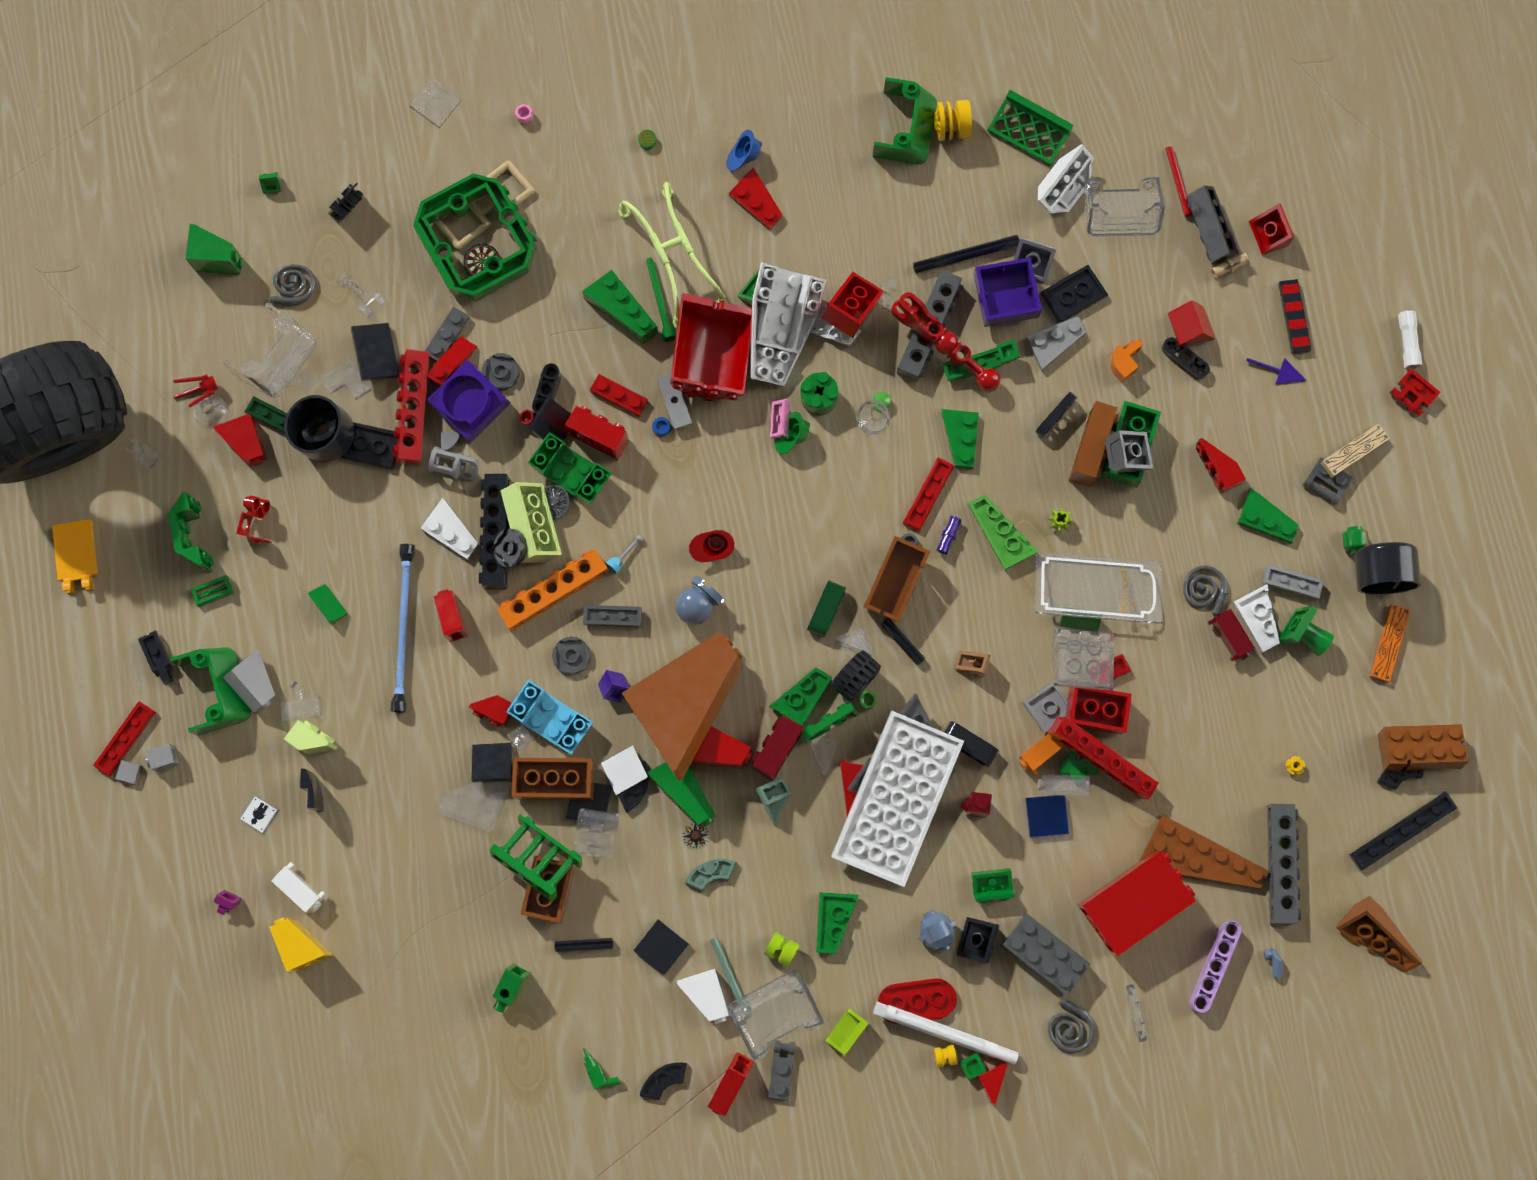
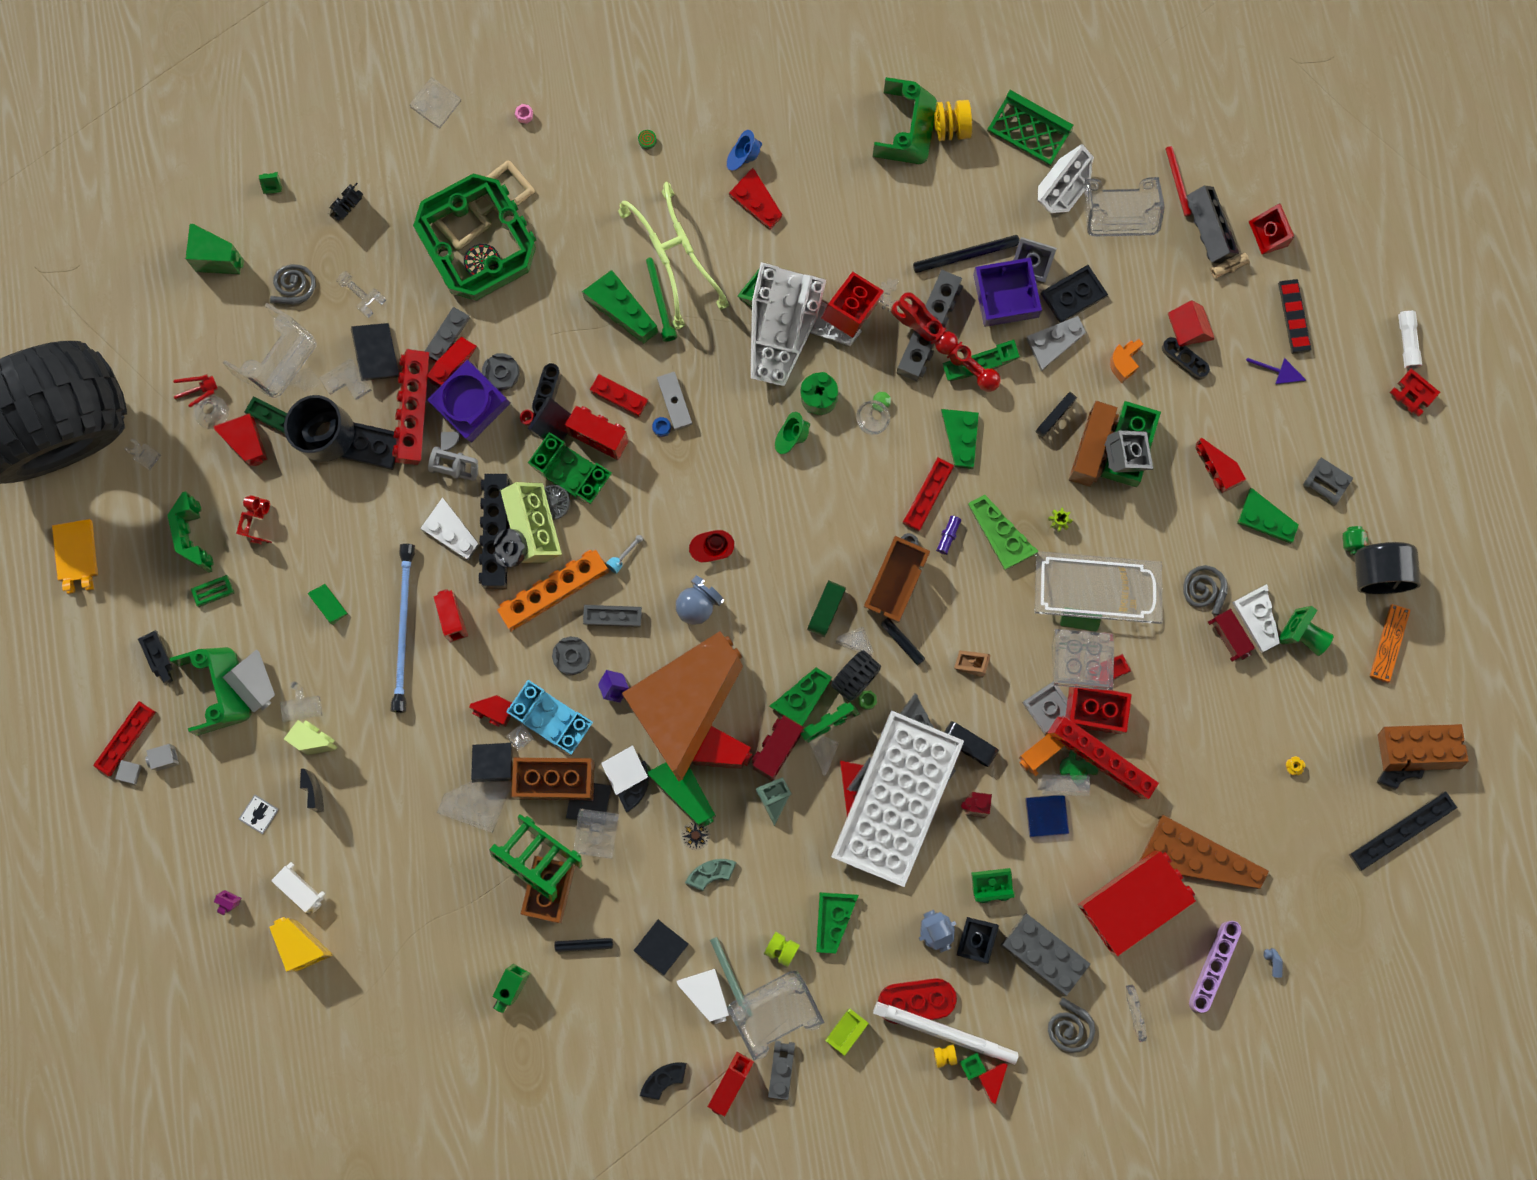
(596, 1073): green piece -> none
(711, 348): red cylinder -> none
(779, 419): bright pink tile -> none
(1276, 853): dark grey brick -> none
(1292, 581): light grey plate -> none
(1355, 450): tan tile -> none
(1373, 928): dark orange wedge -> none

